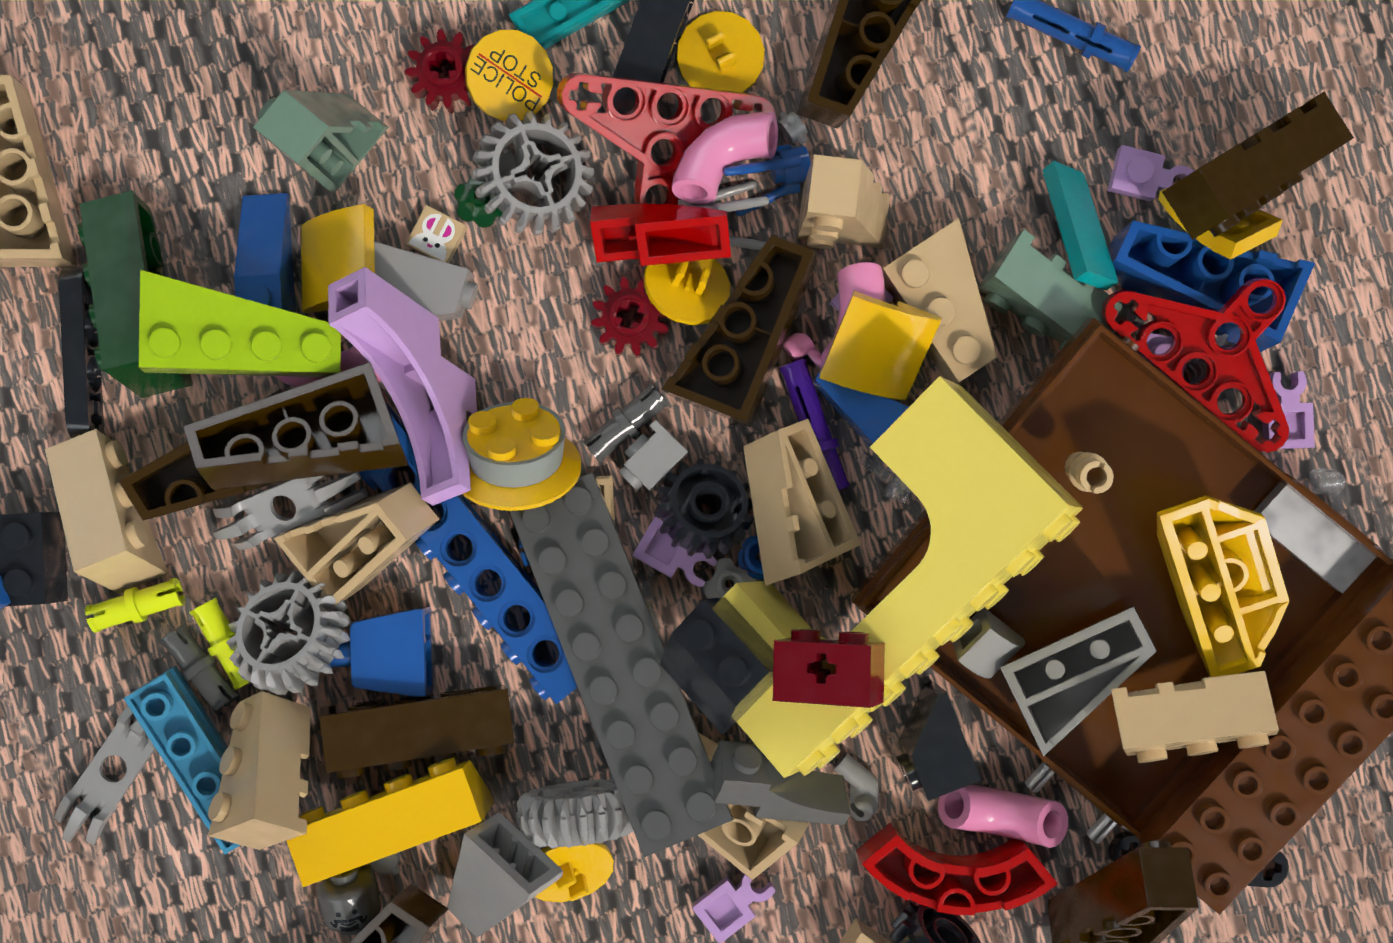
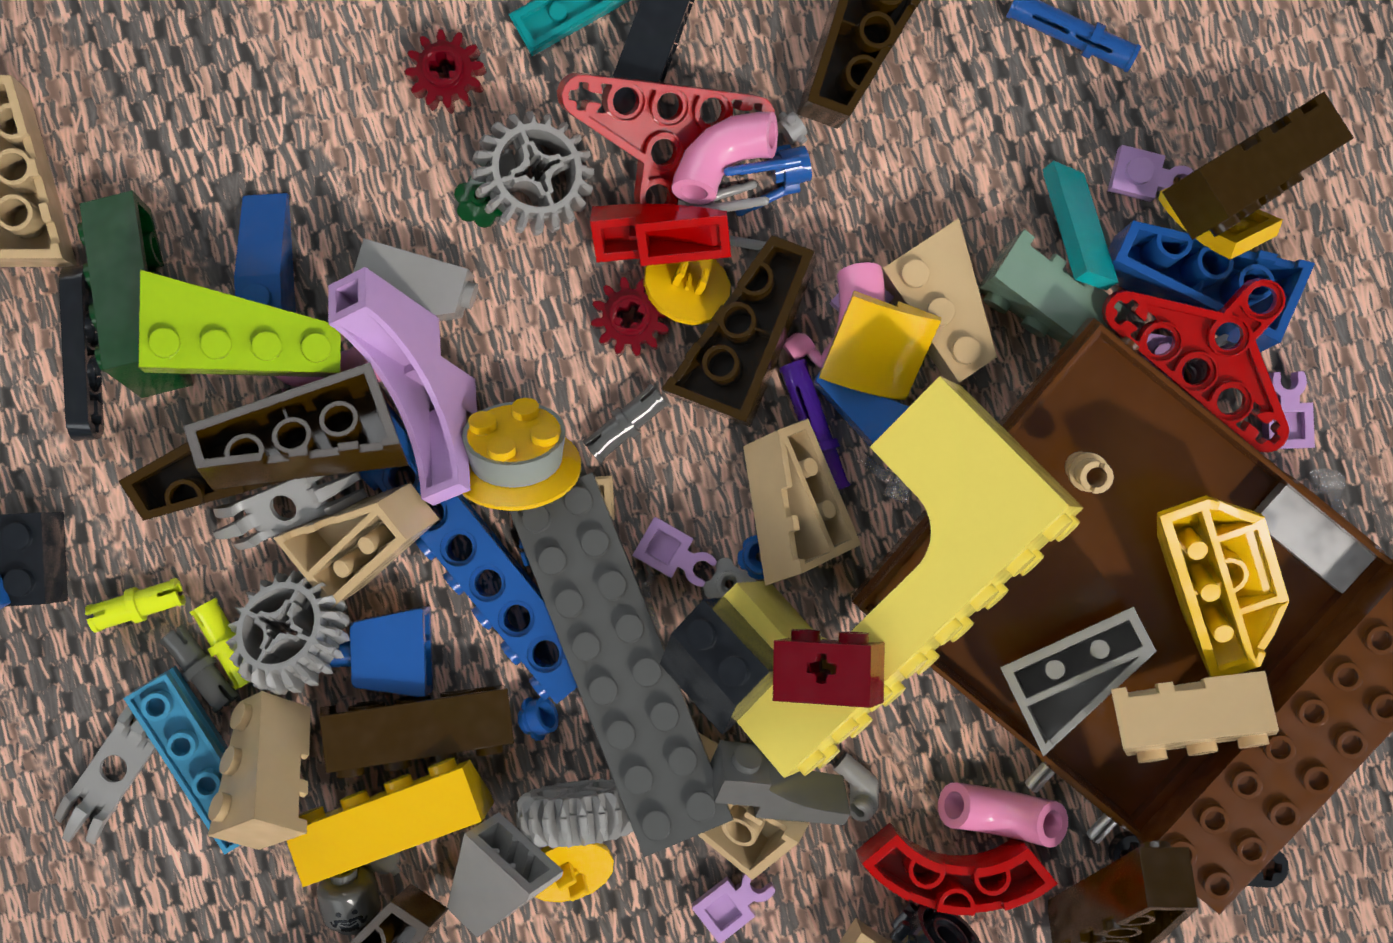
(98, 519): tan wedge -> none
(320, 132): sand green wedge -> none
(332, 249): yellow slope -> none
(436, 235): tile -> none
(509, 74): yellow piece -> none
(537, 717): none -> blue plate
(652, 458): light grey brick -> none
(690, 526): black gear -> none
(720, 52): yellow piece -> none
(842, 204): tan wedge -> none
(934, 746): black slope -> none
(987, 644): light grey brick -> none

